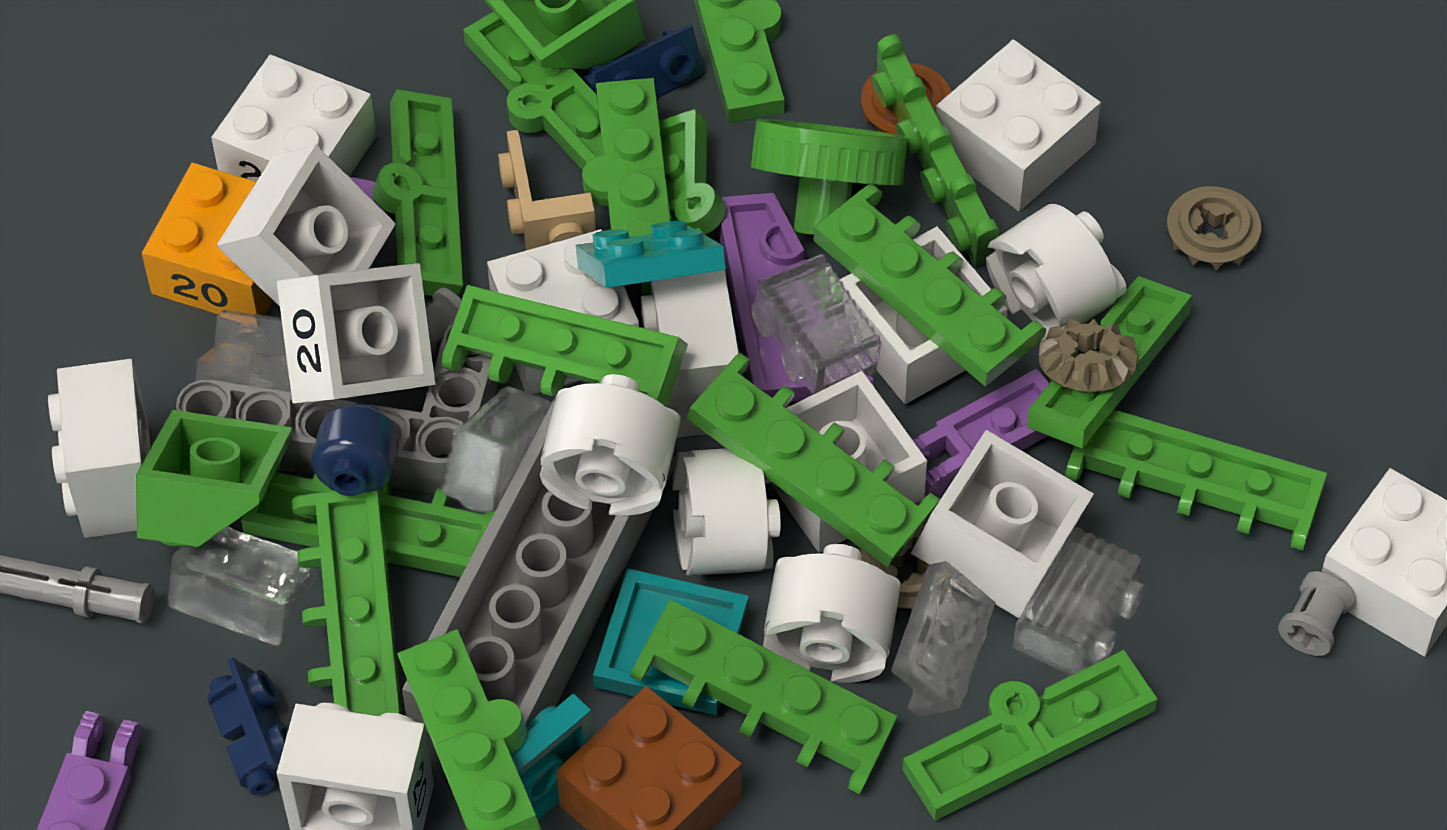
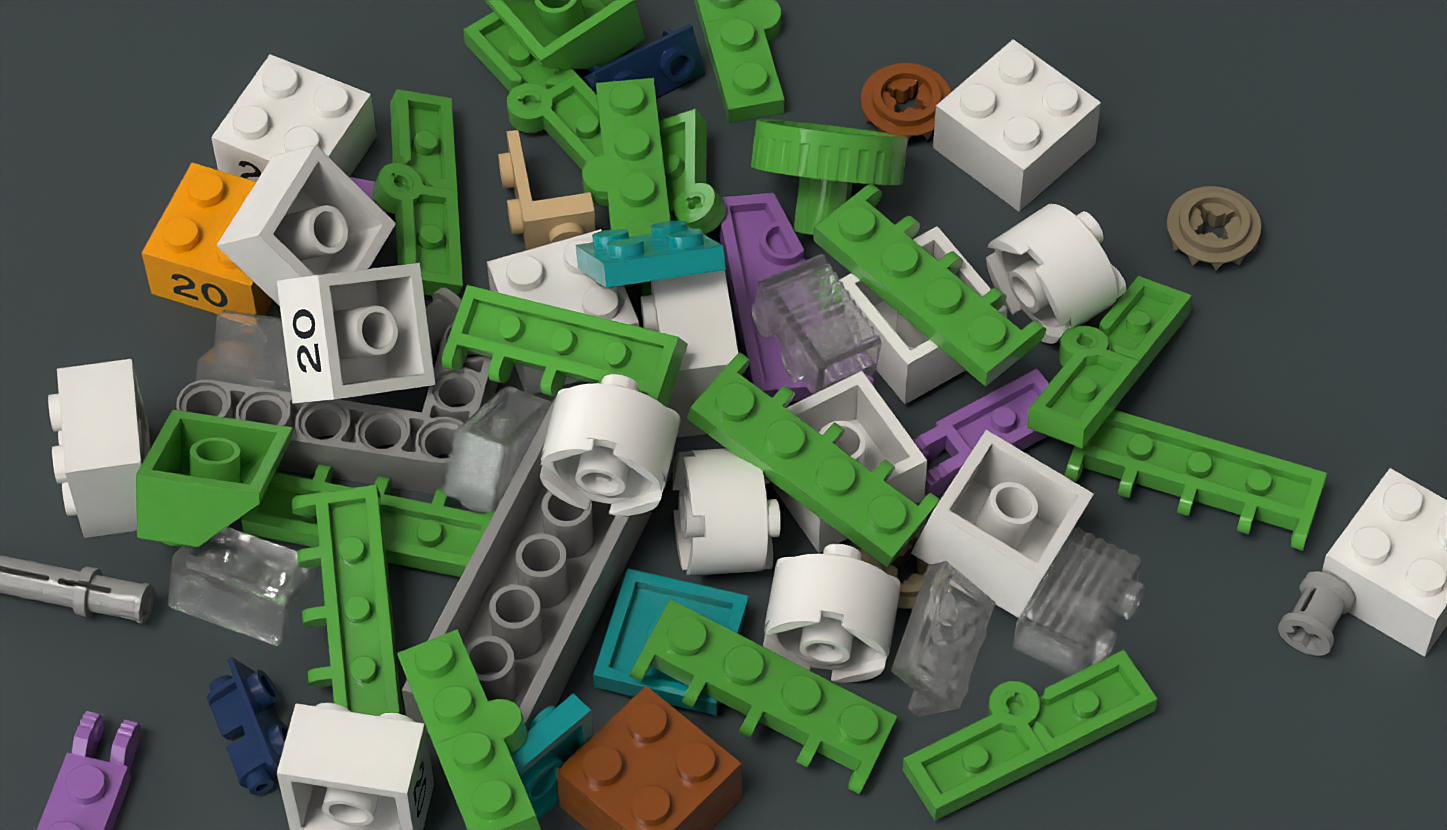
(355, 449): dark blue head -> none
(943, 173): bright green hinge -> none
(1091, 370): dark tan gear -> none

